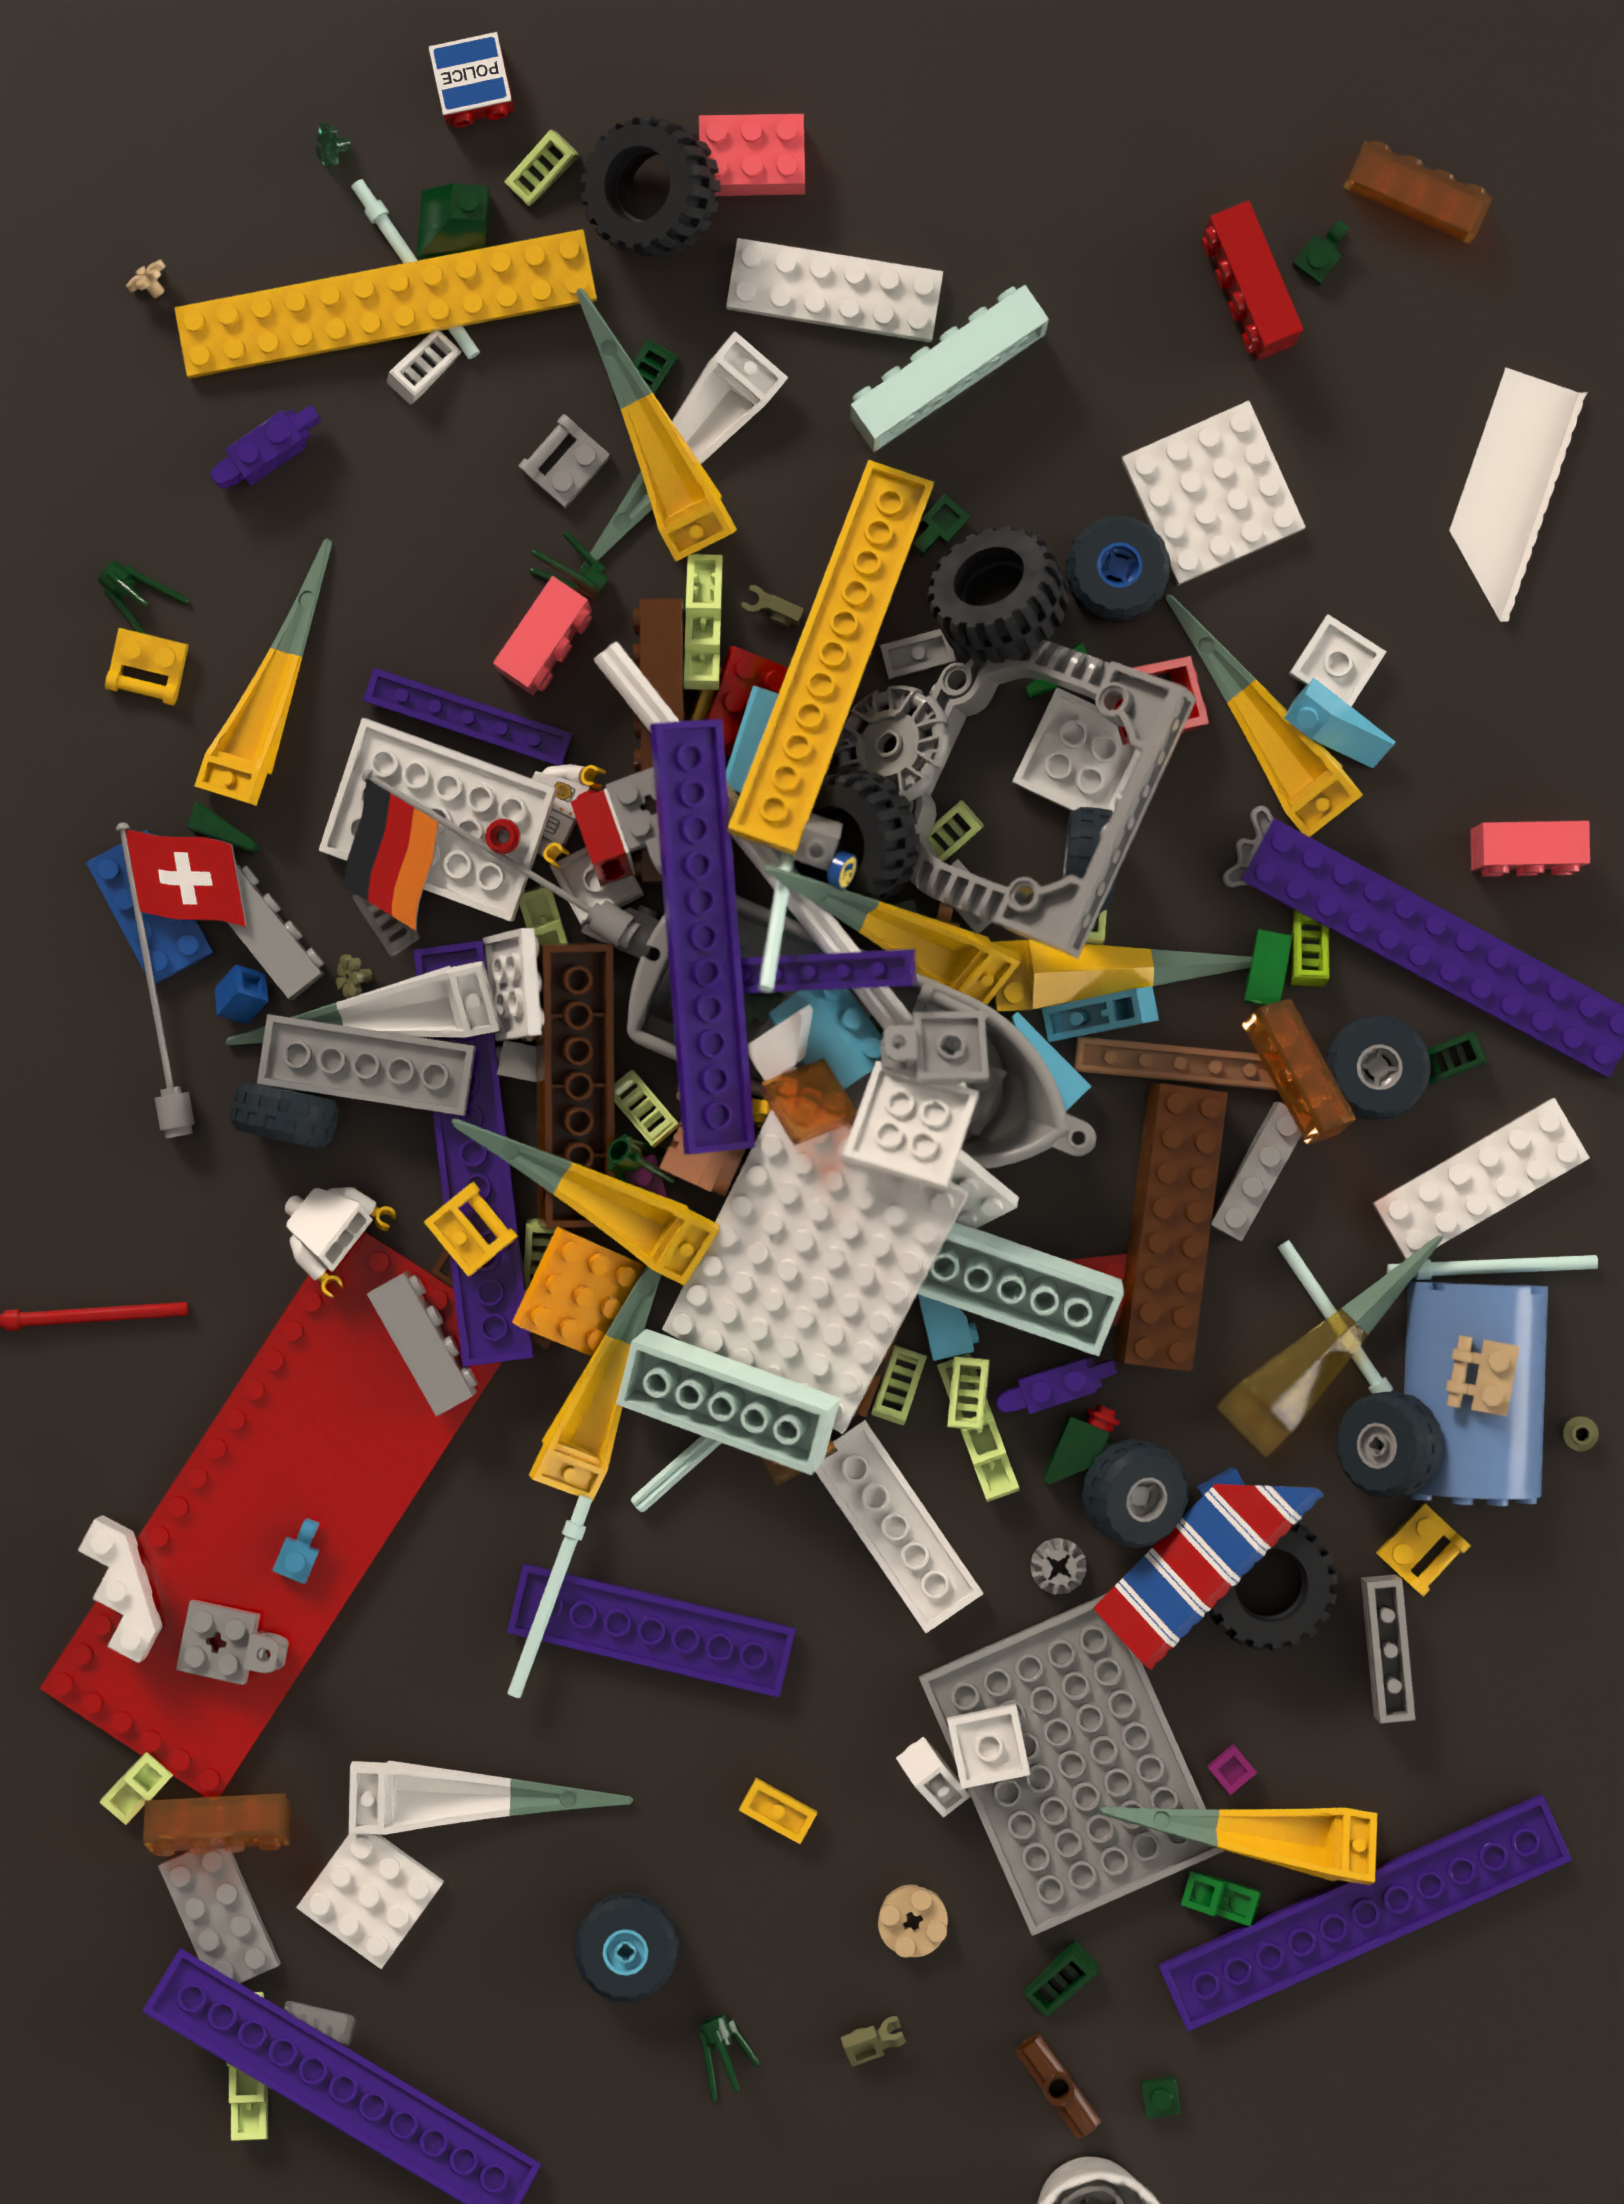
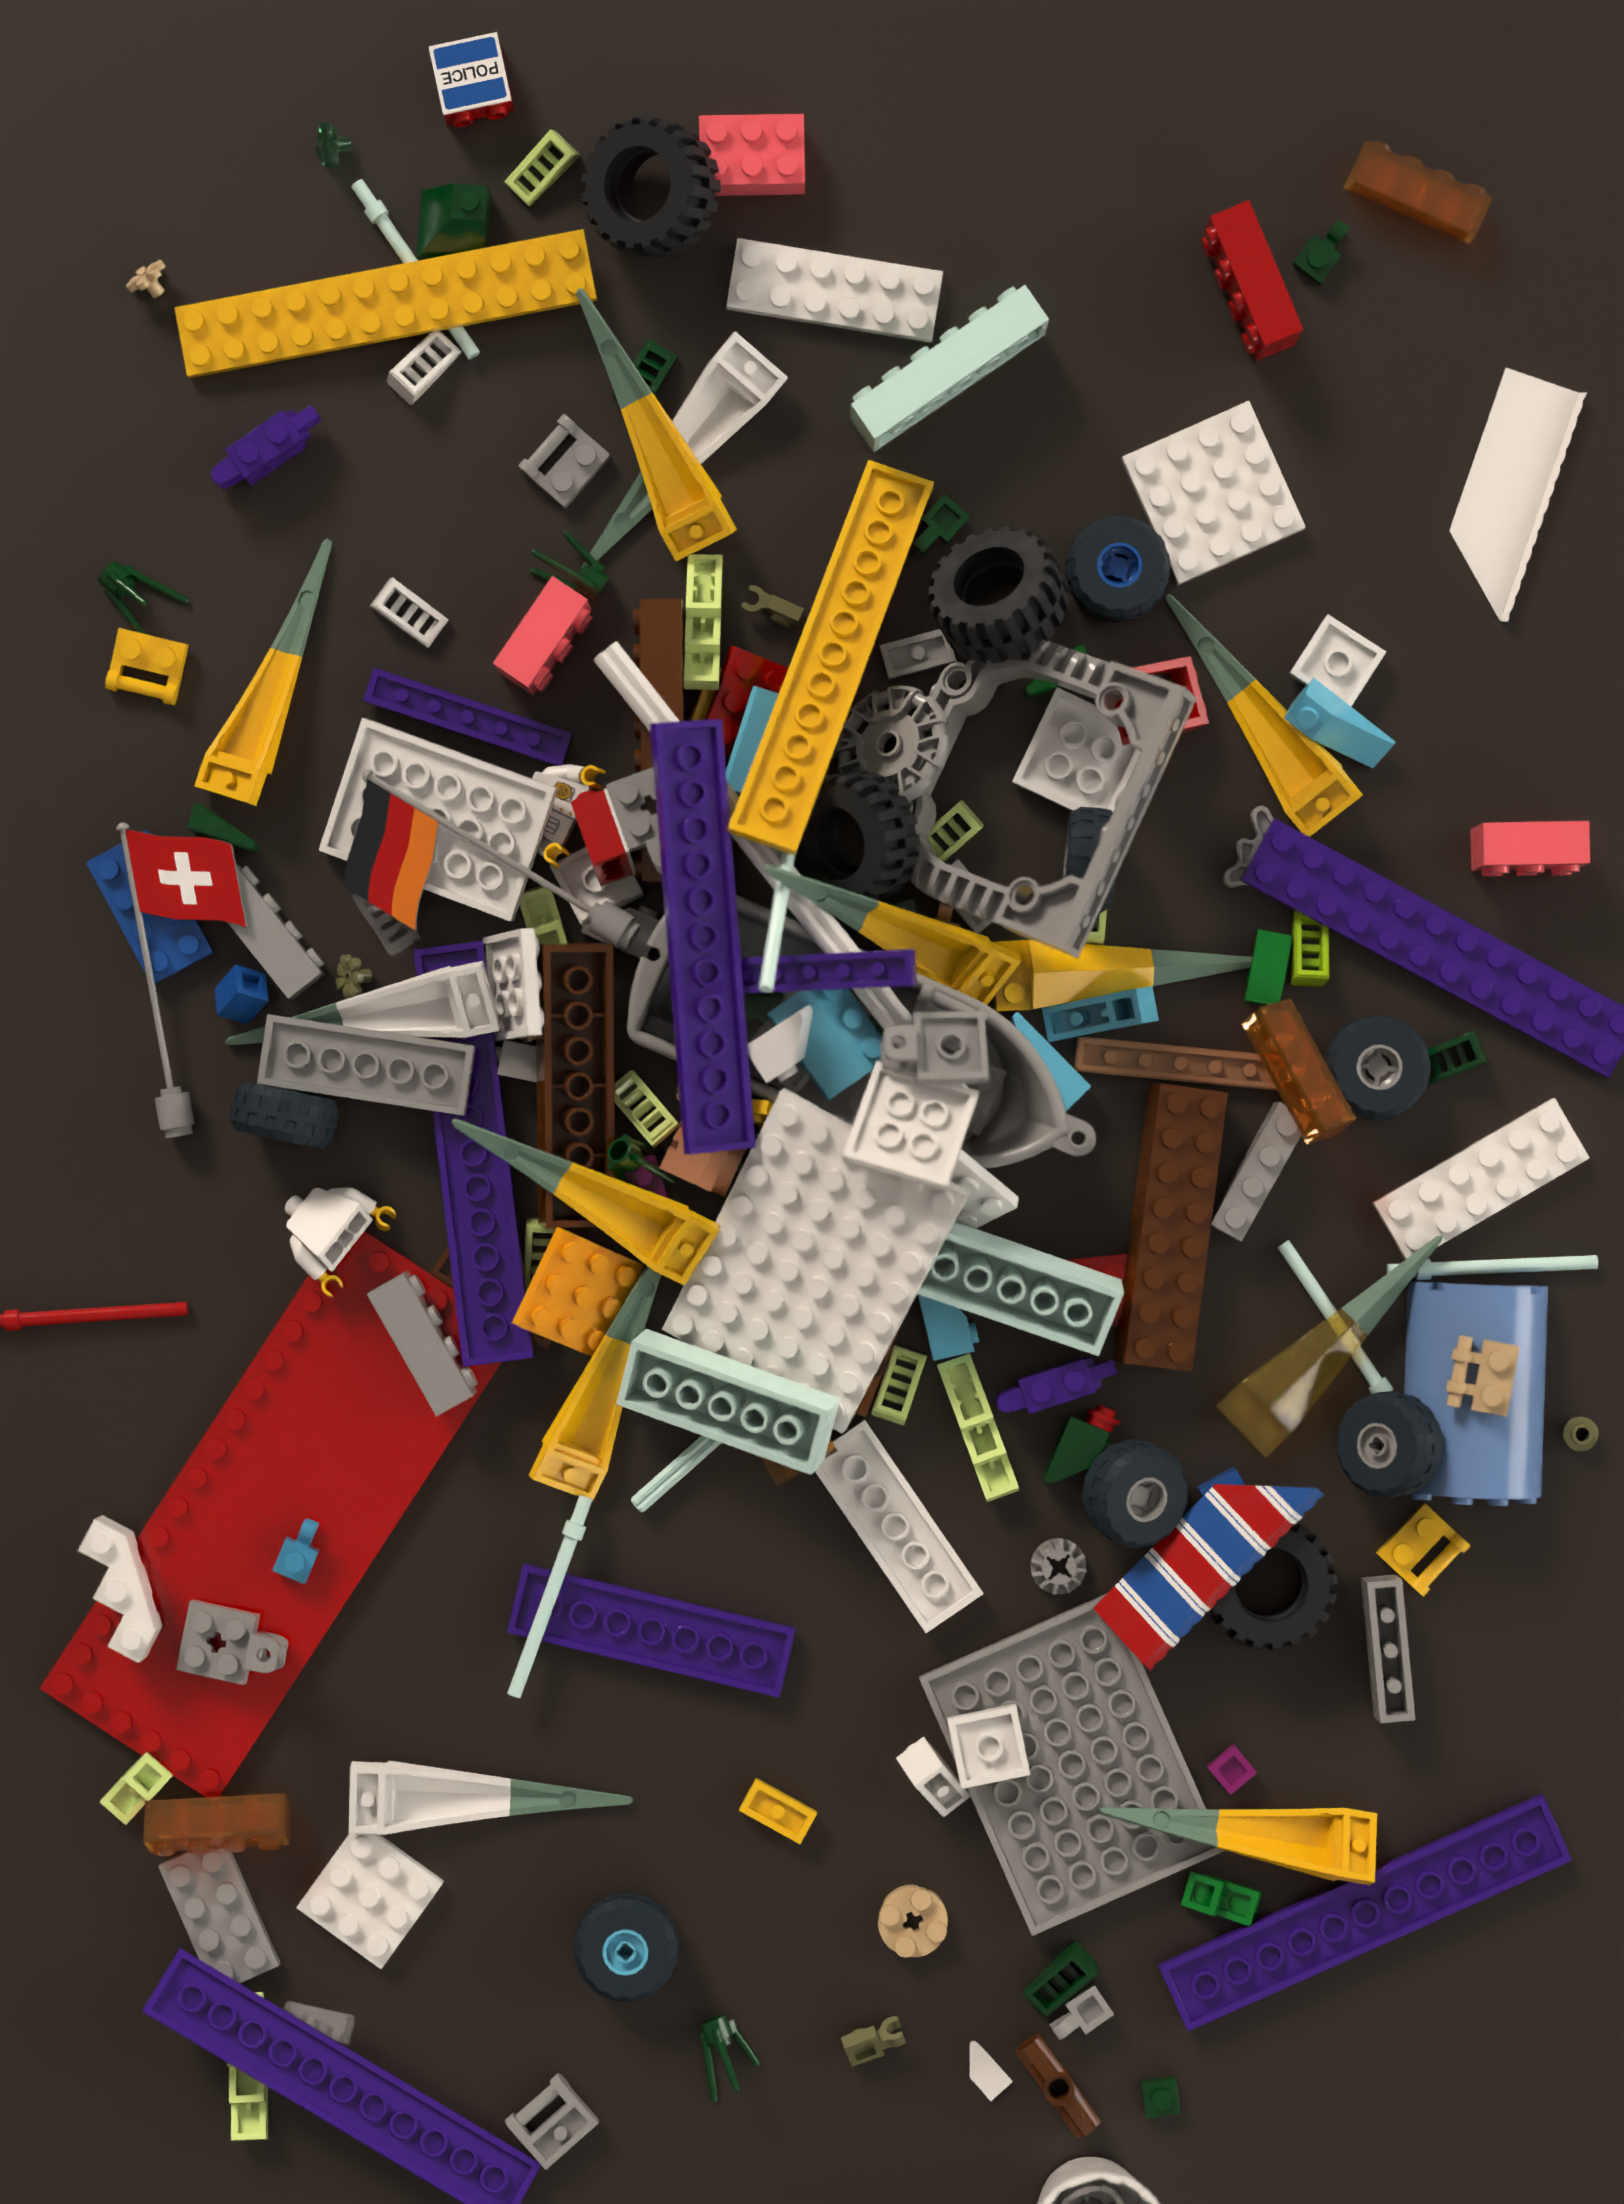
(416, 602): none -> white slope
(461, 1236): yellow plate -> none
(492, 836): red plate -> none
(560, 2130): none -> light grey plate
(809, 1101): clear orange plate -> none
(818, 842): light grey brick -> none
(842, 870): blue tile -> none
(973, 1363): yellowish green slope -> none
(986, 2072): none -> white sticker
(1086, 2010): none -> light grey plate

